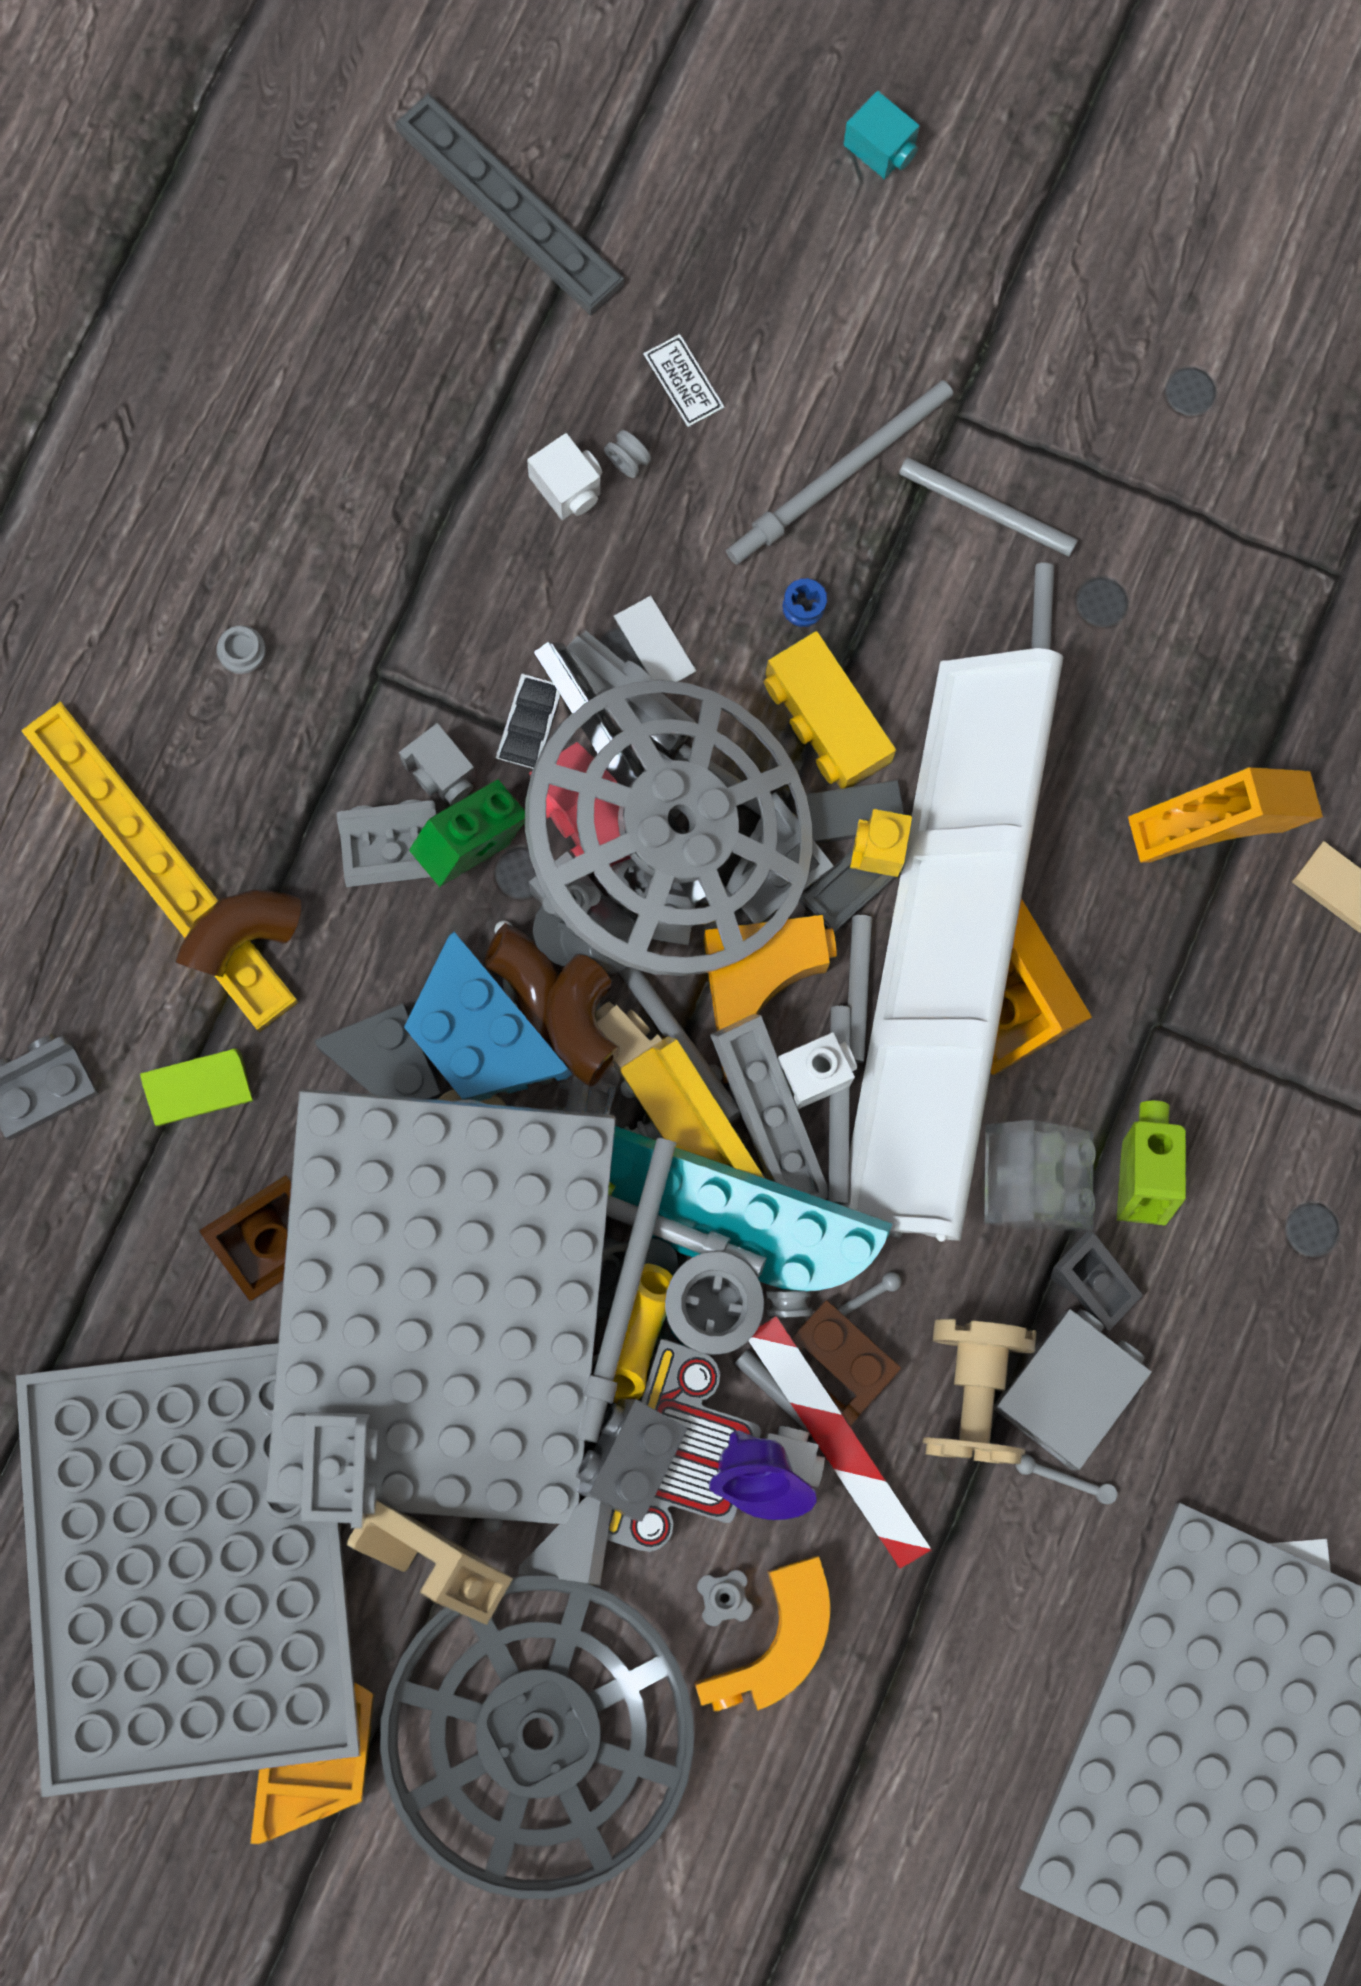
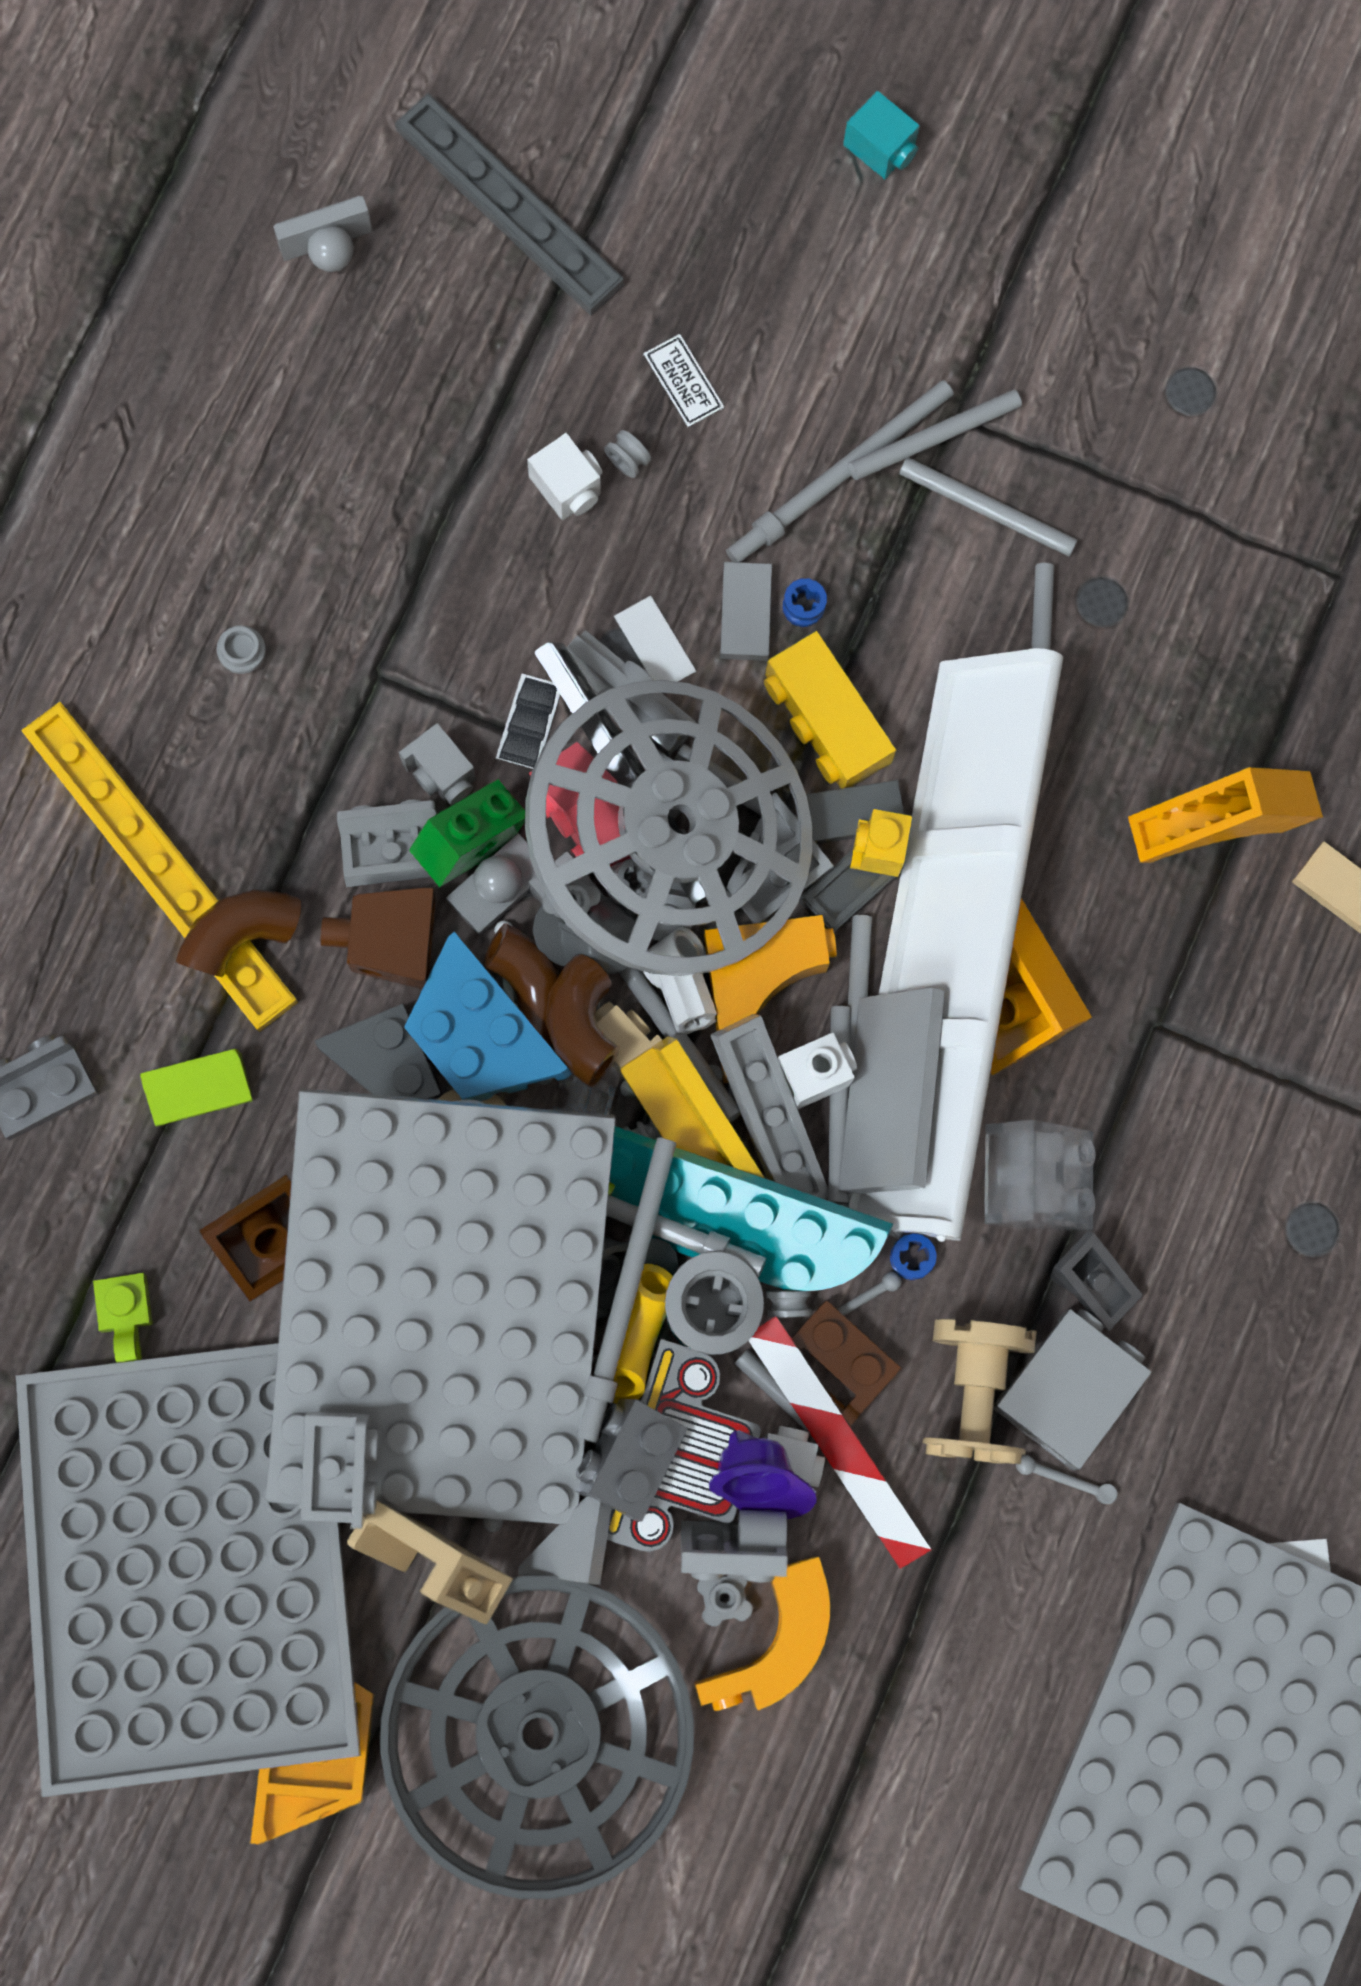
(122, 1308): none -> lime plate
(325, 234): none -> light grey tile
(387, 935): none -> reddish brown torso
(494, 886): none -> light grey tile
(684, 995): none -> white piece
(745, 1548): none -> light grey plate
(746, 611): none -> light grey tile
(892, 1092): none -> light grey tile
(902, 1246): none -> blue bush
(934, 434): none -> light grey bar
(1152, 1167): lime torso -> none

